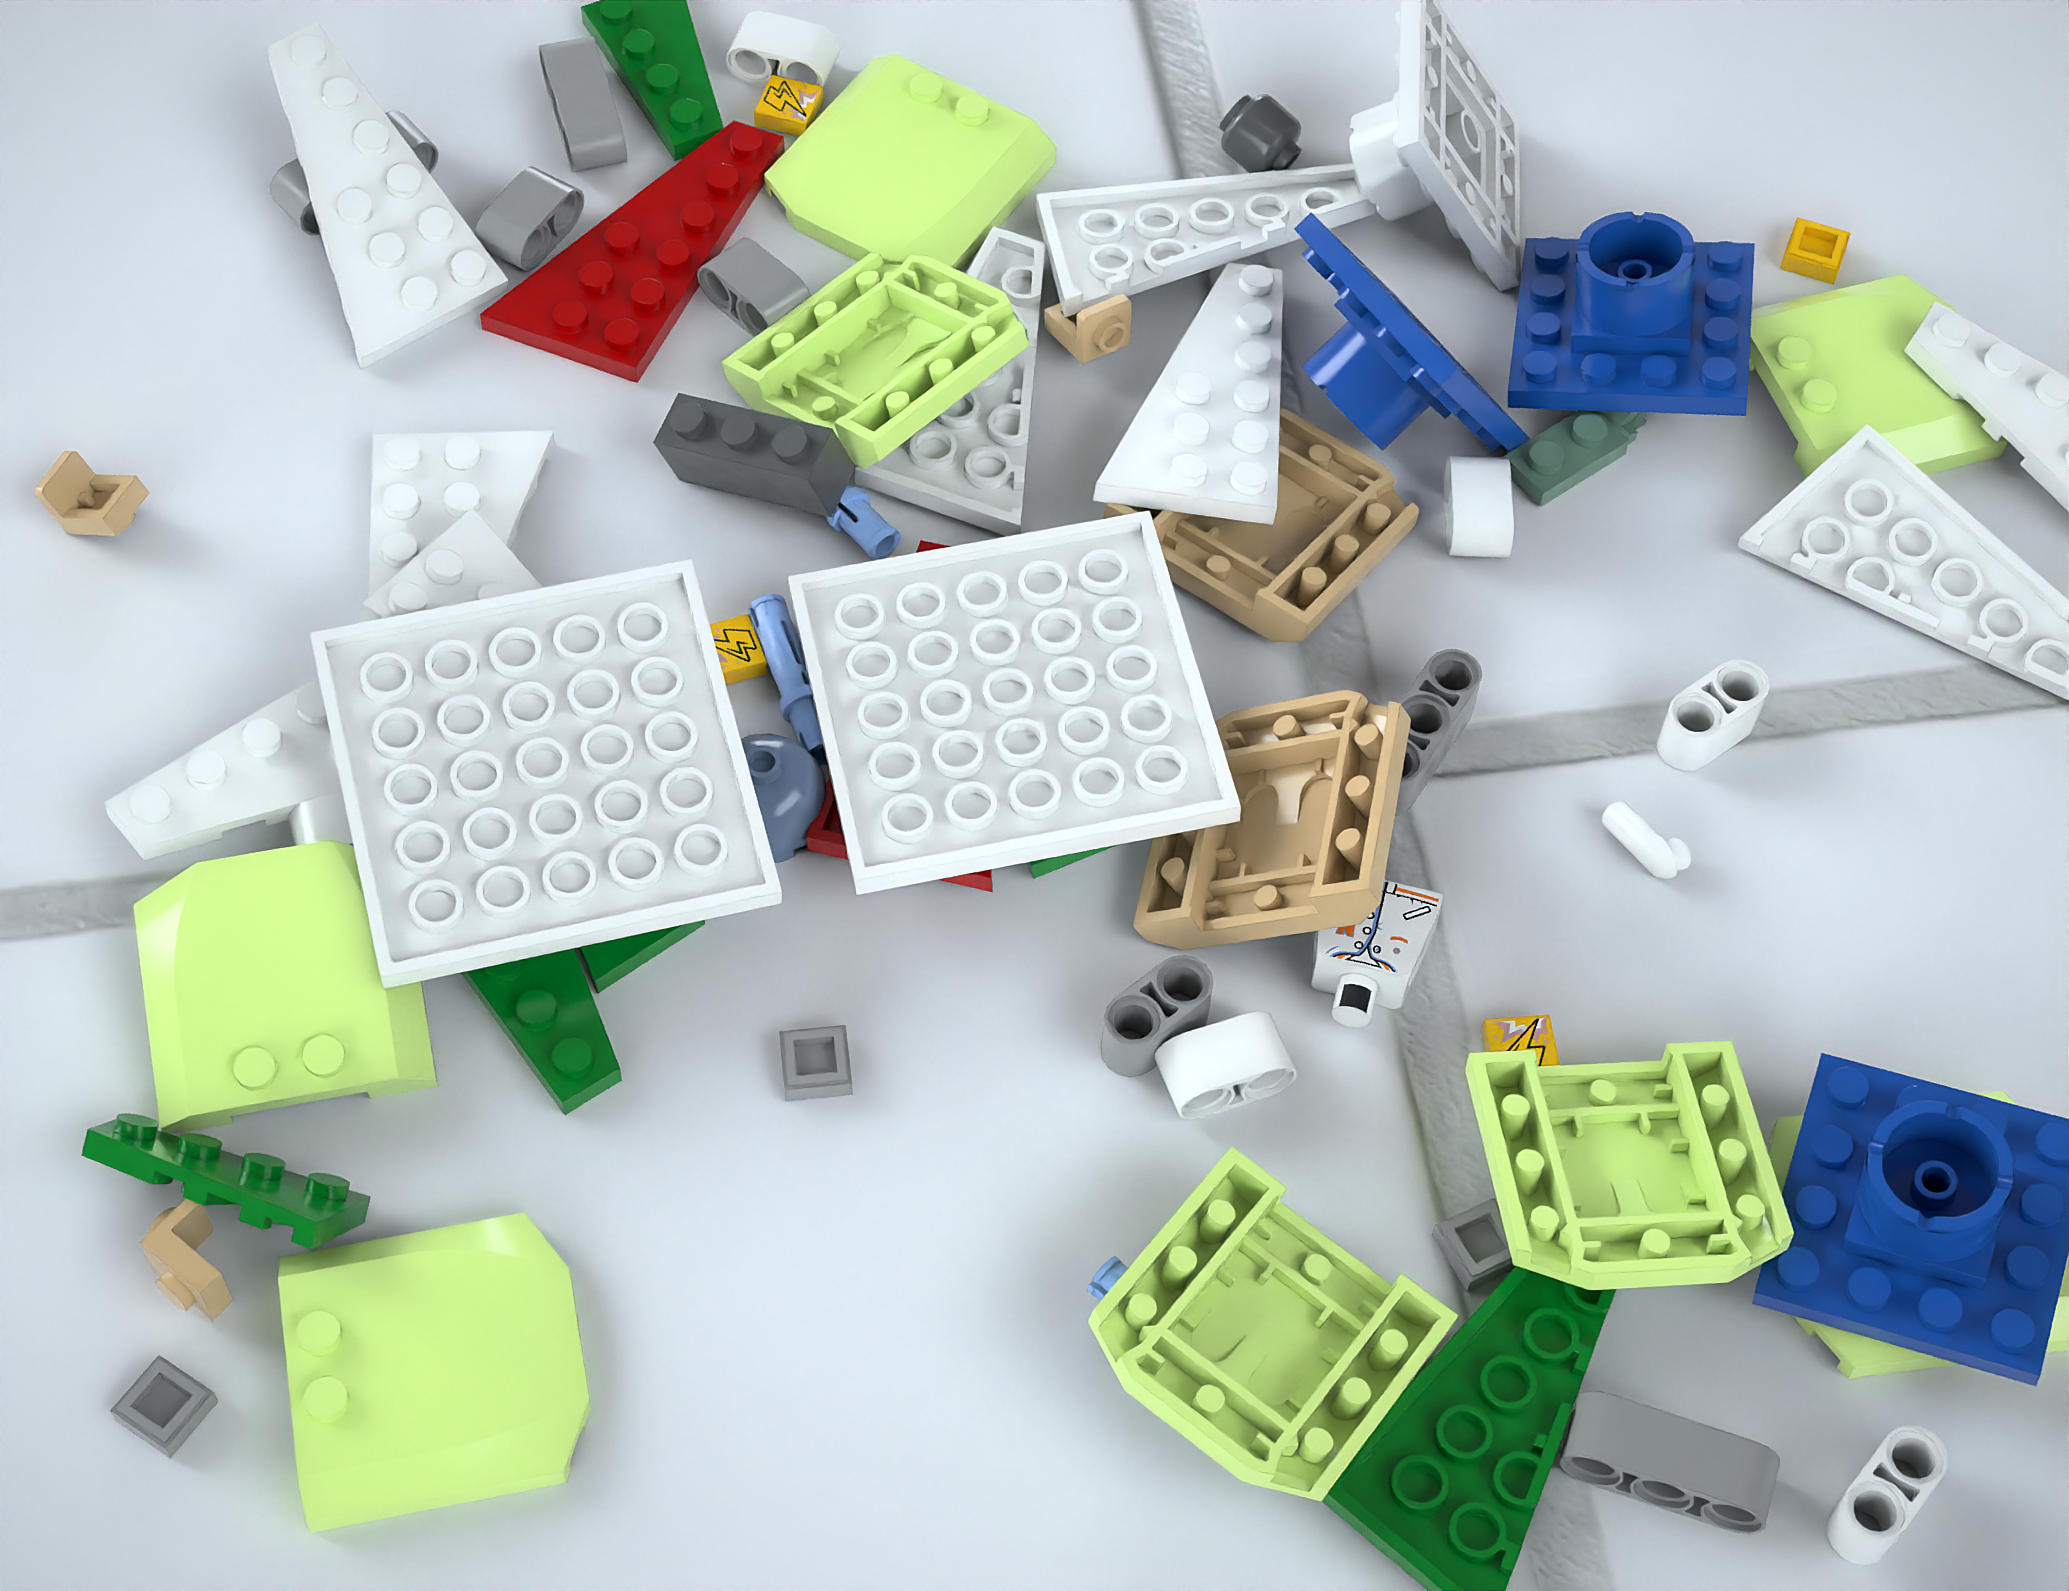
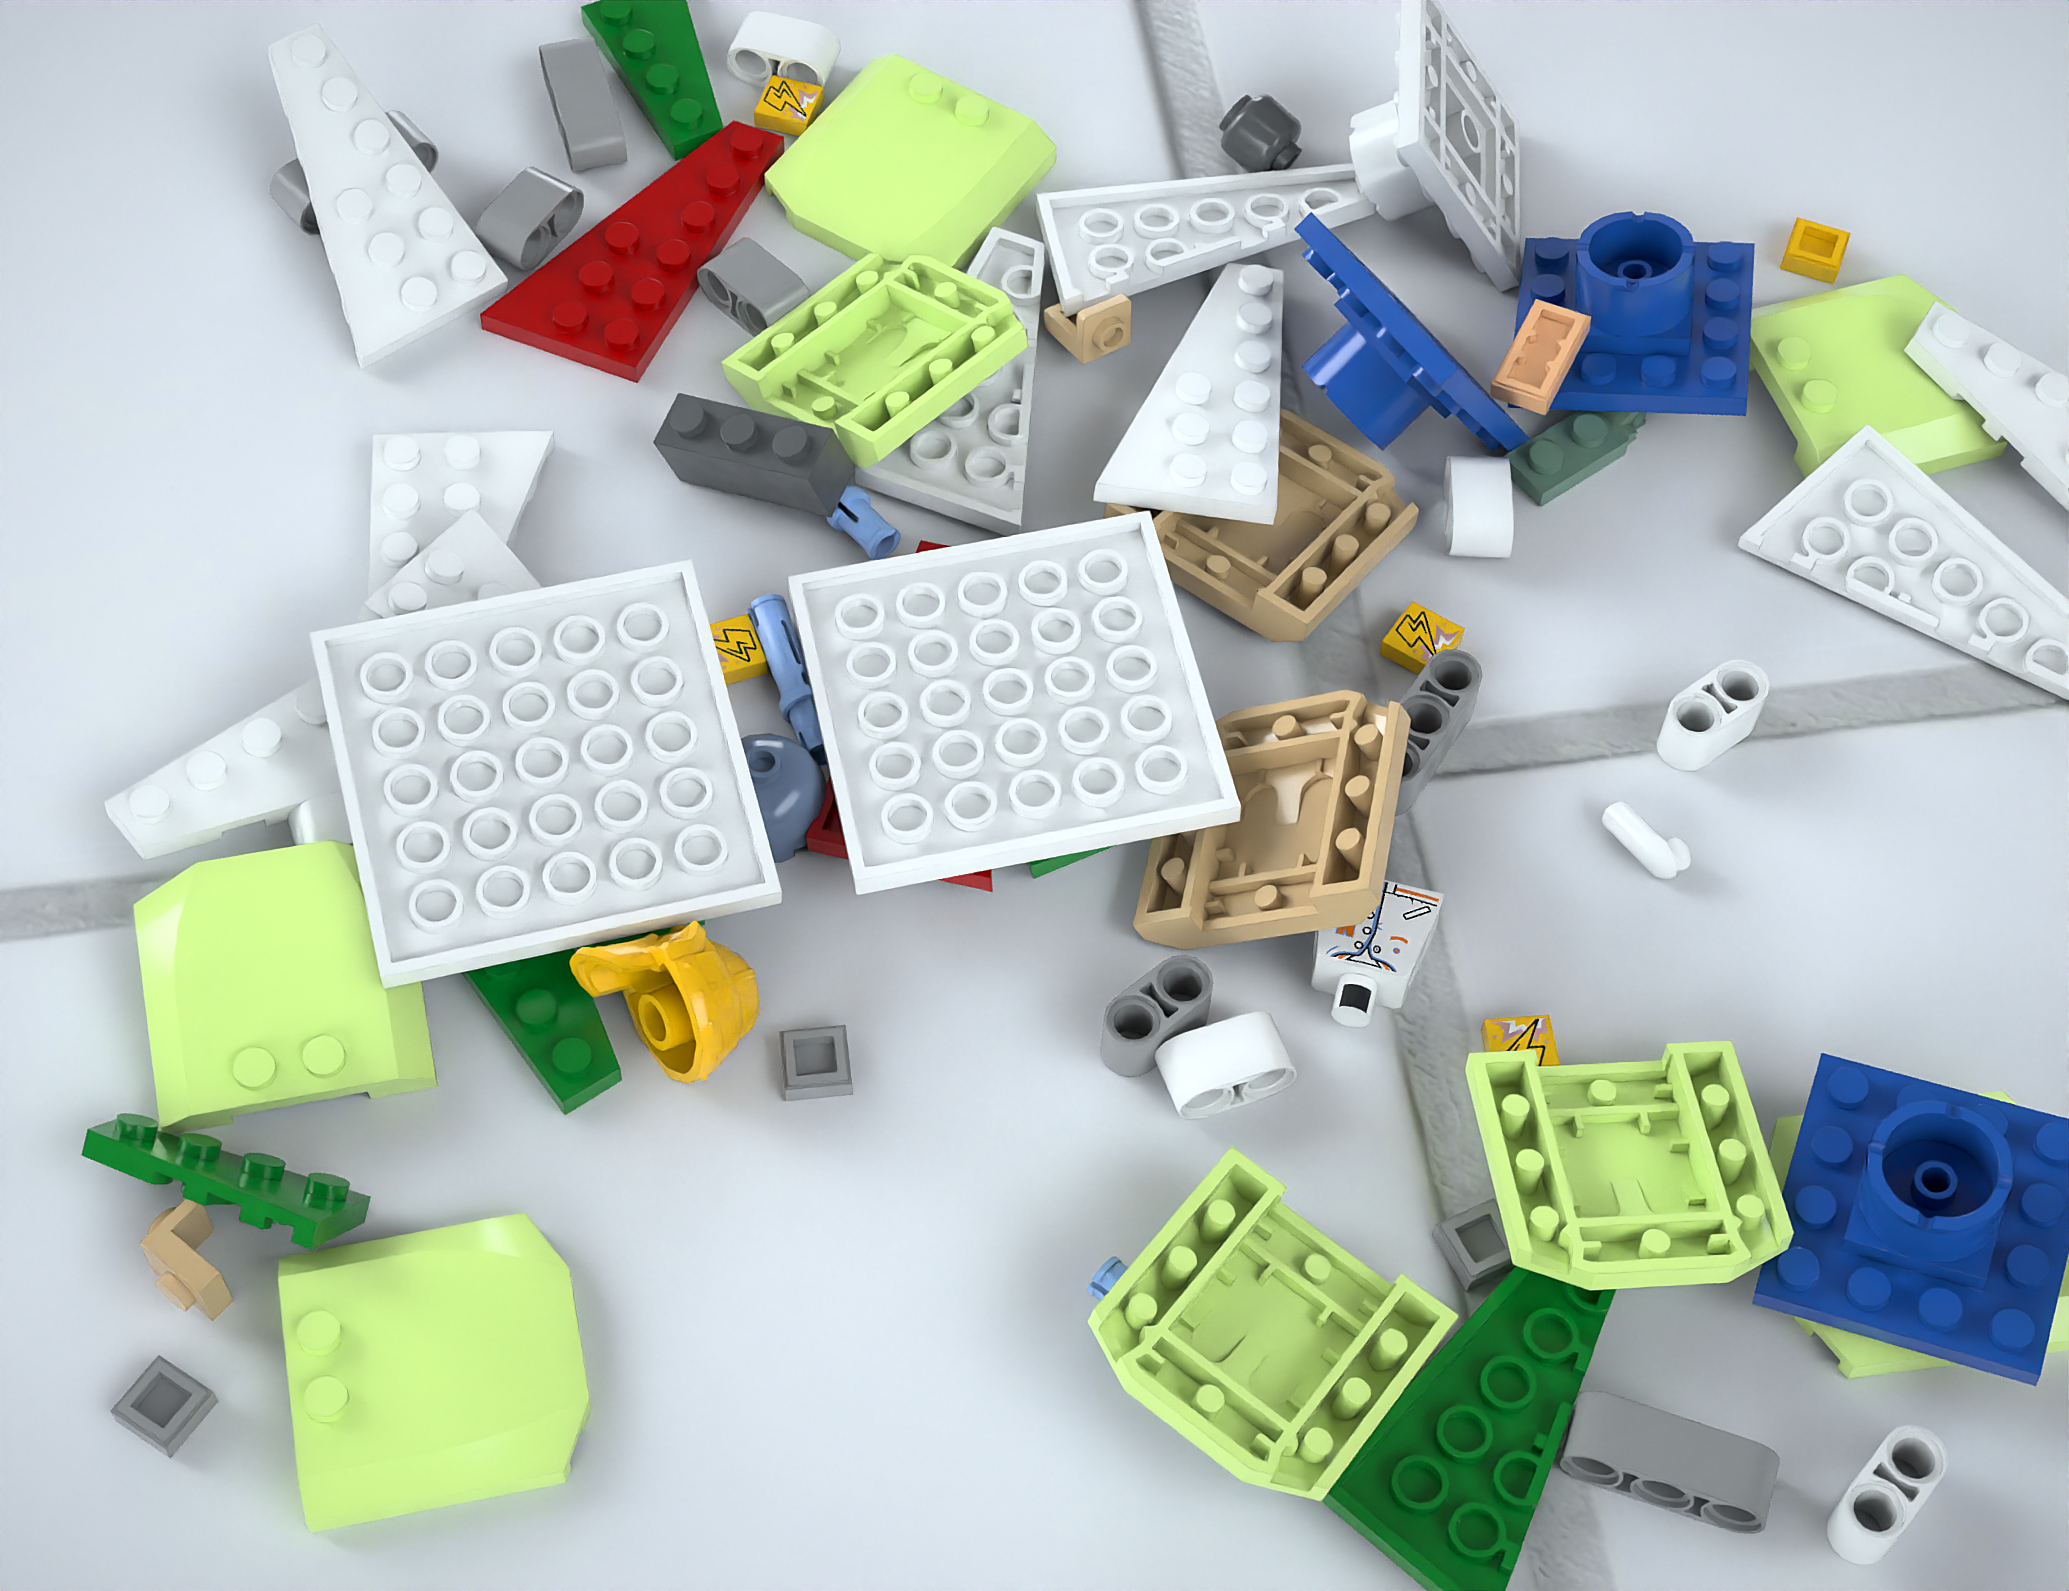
(89, 501): tan bracket -> none
(682, 994): none -> yellow head
(1418, 637): none -> yellow tile
(1540, 357): none -> light nougat plate

